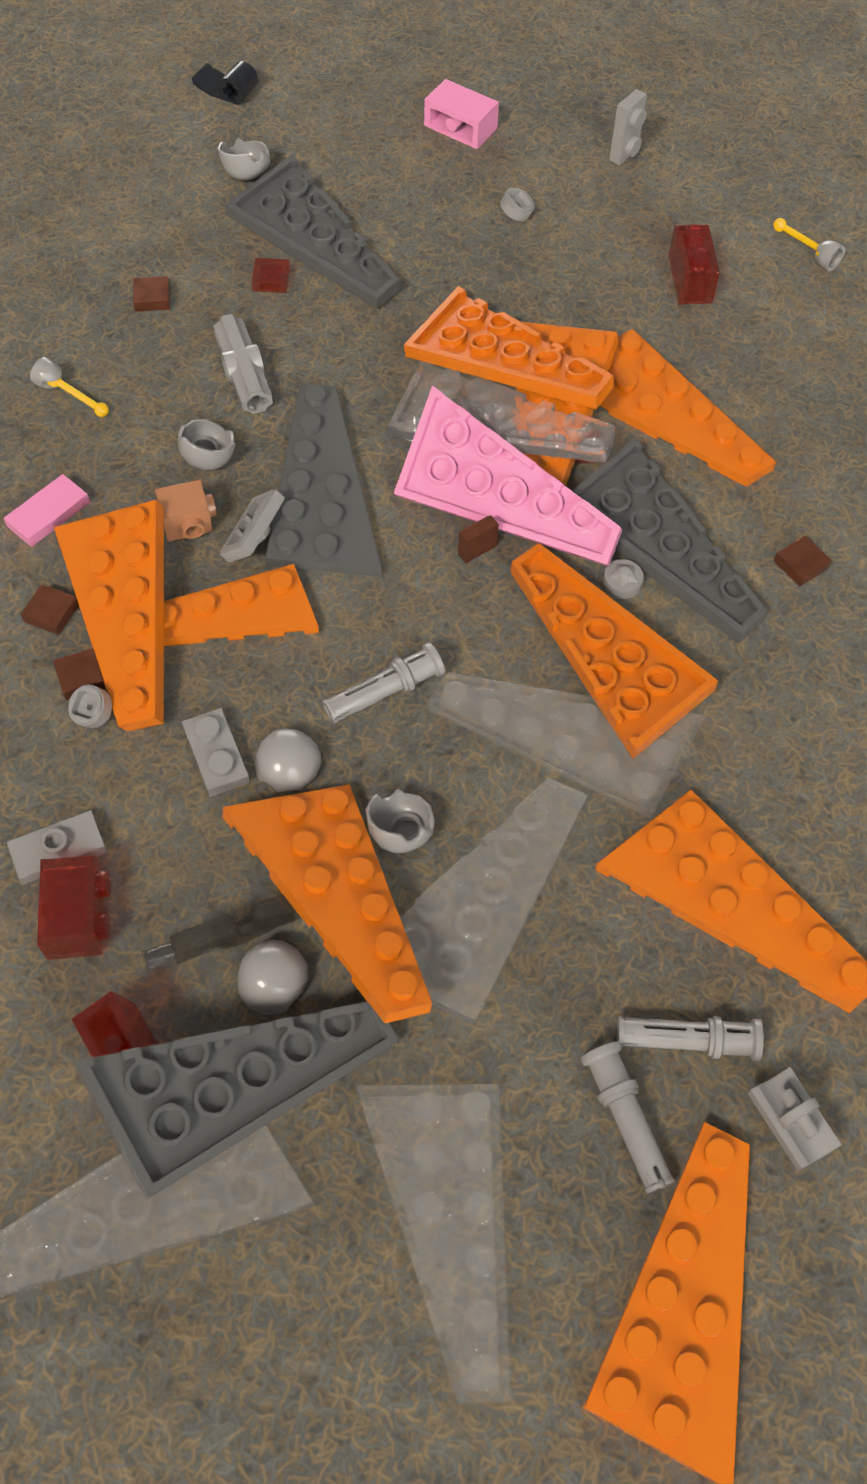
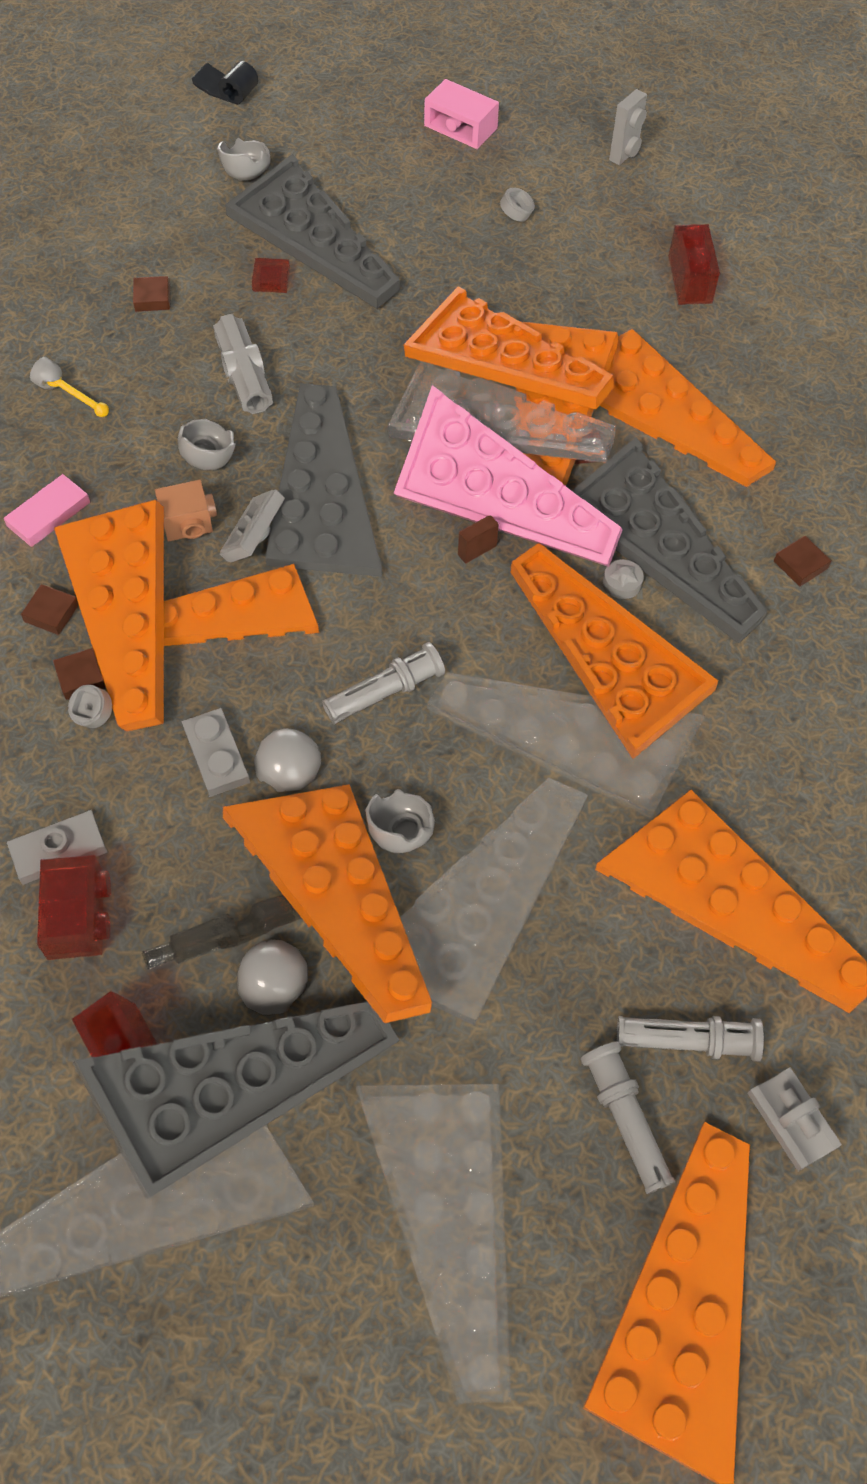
(828, 253): light grey hinge -> none

